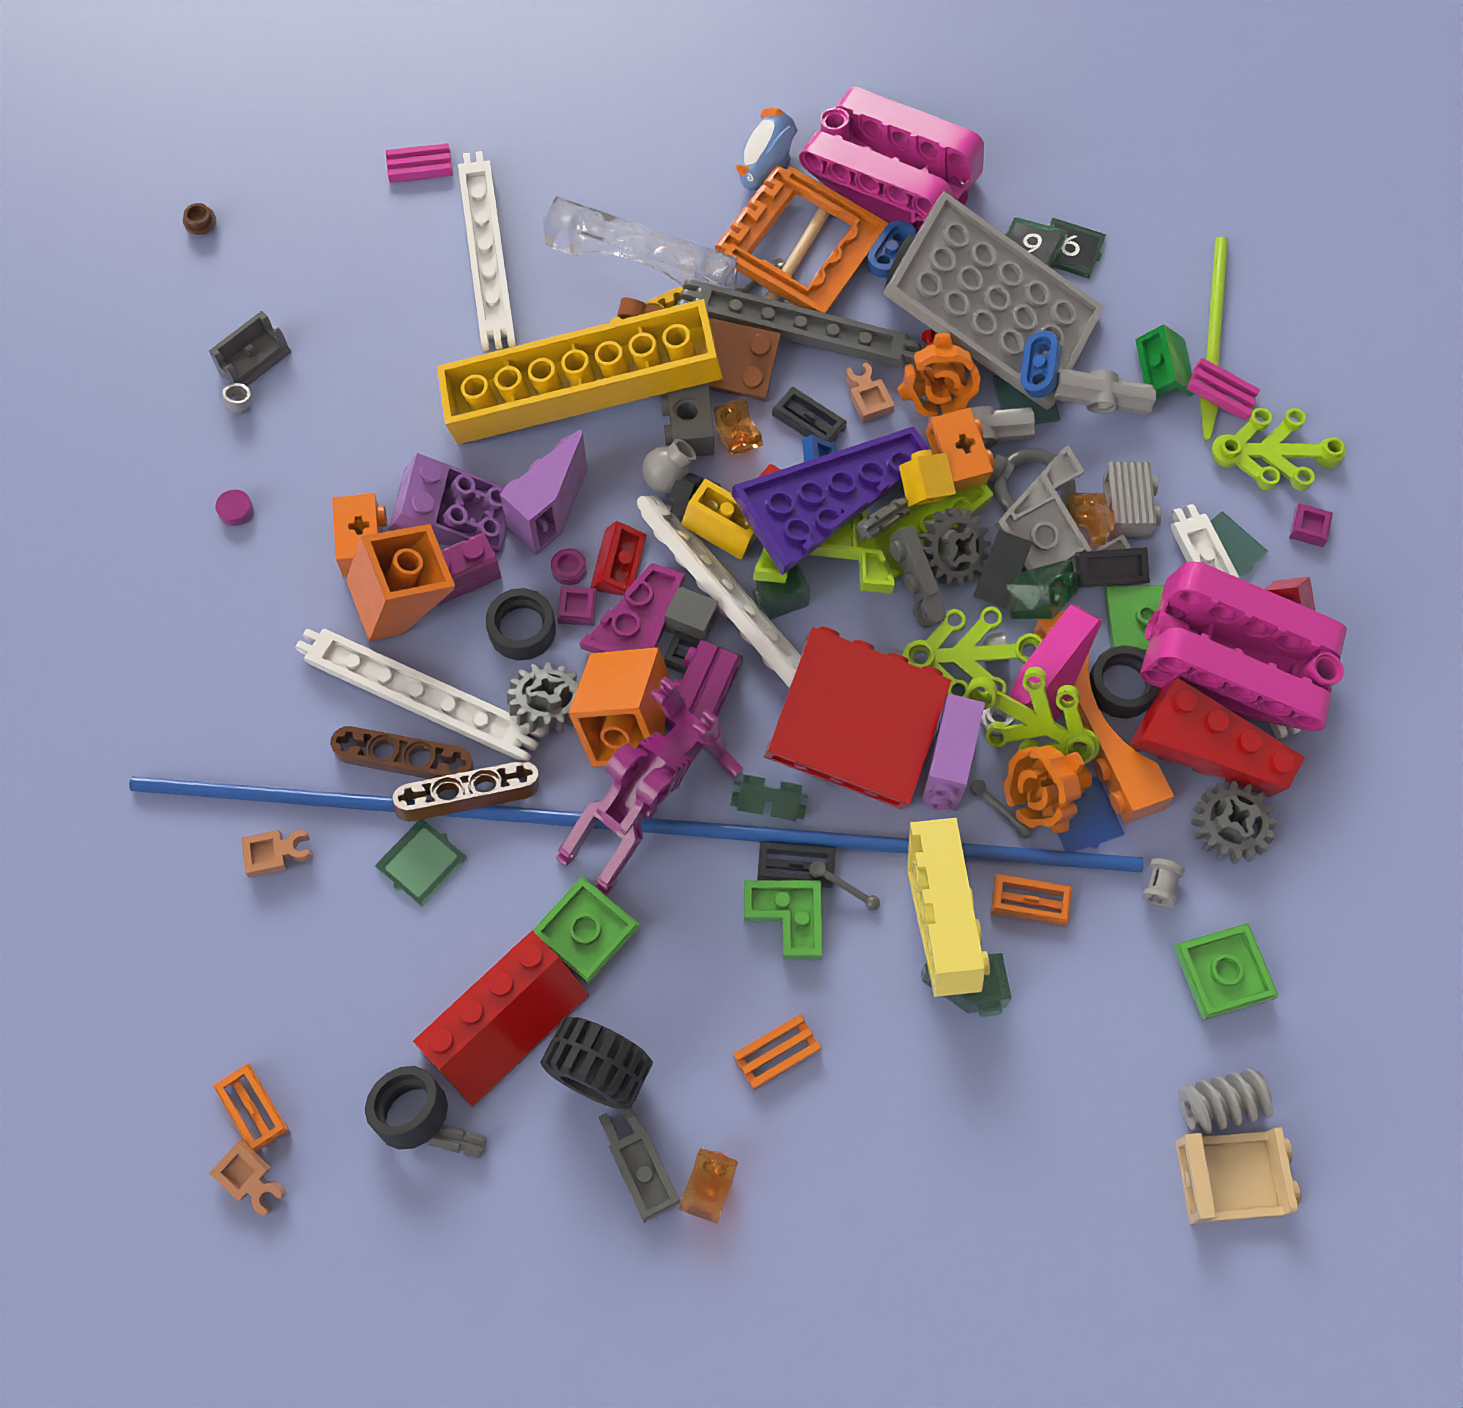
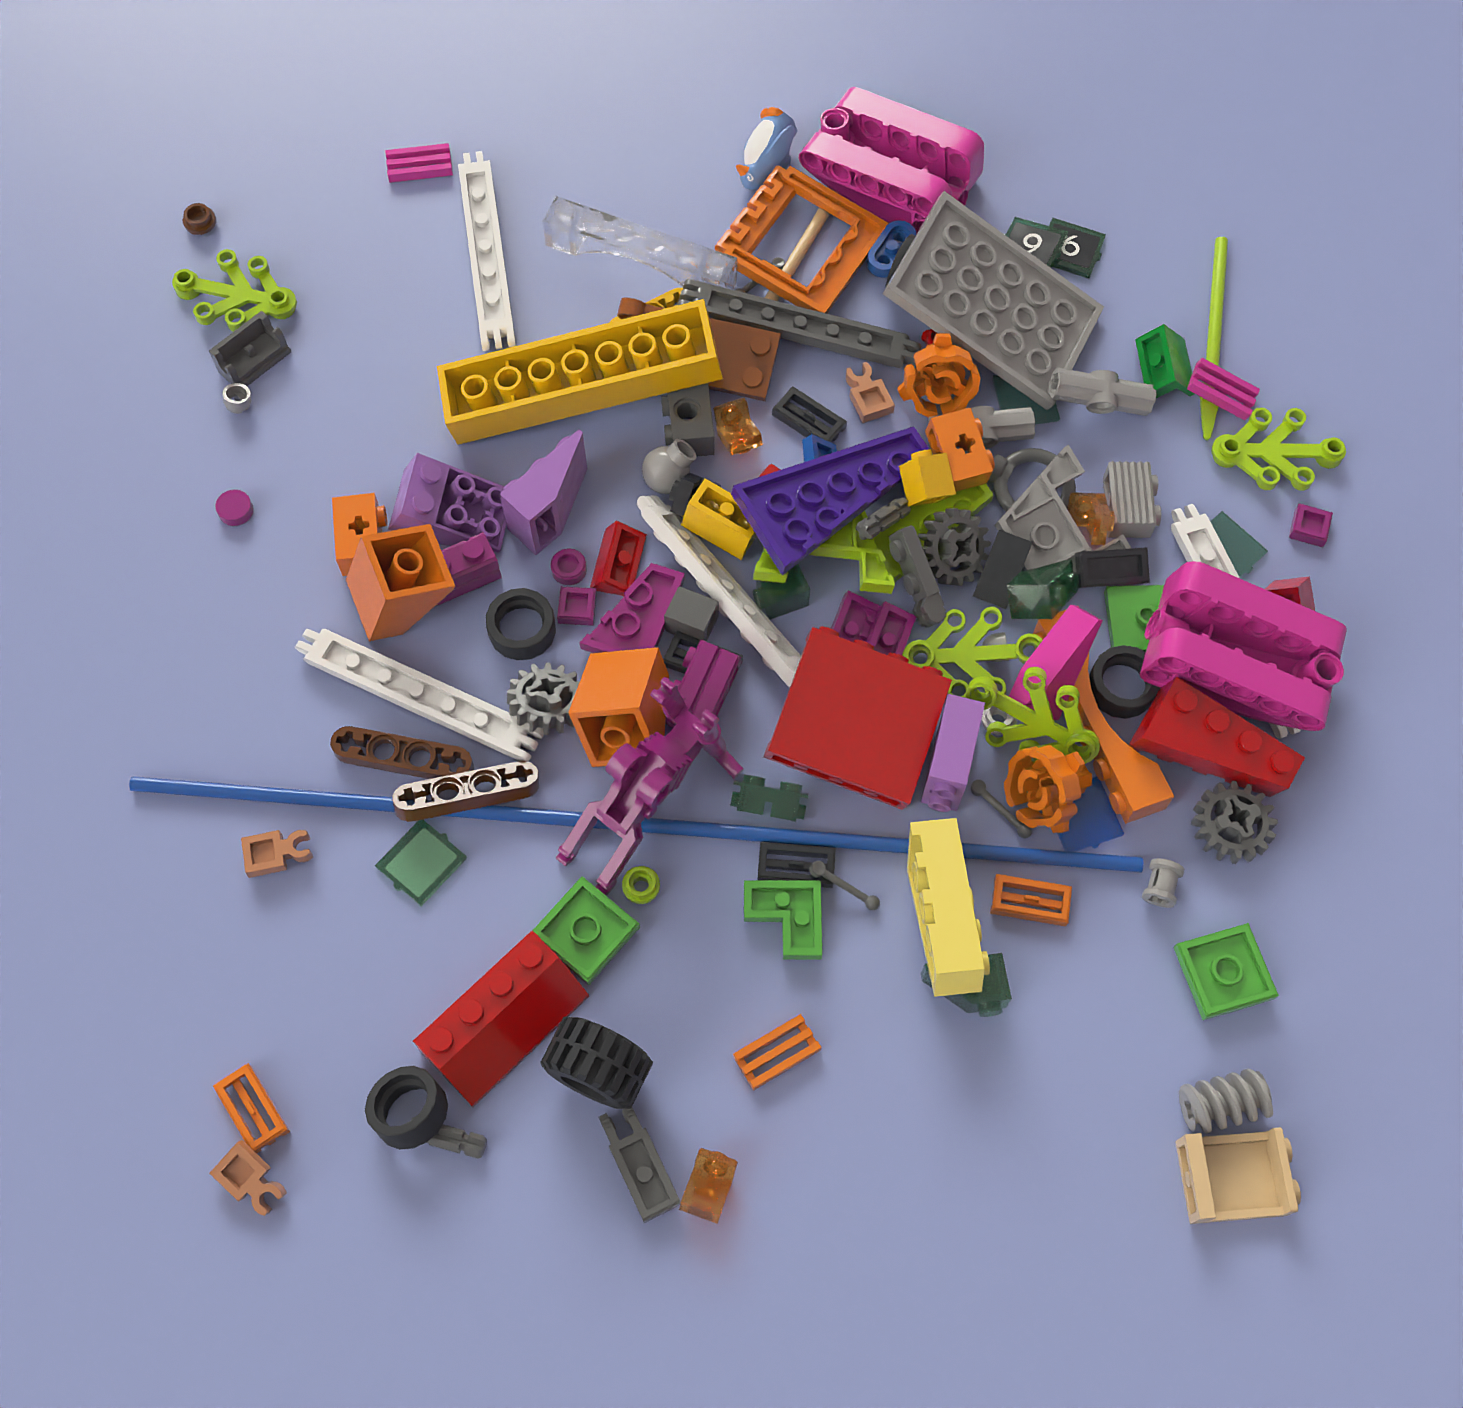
(189, 286): none -> lime plant
(636, 874): none -> lime plate
(880, 625): none -> magenta slope
(1040, 367): blue plate -> none

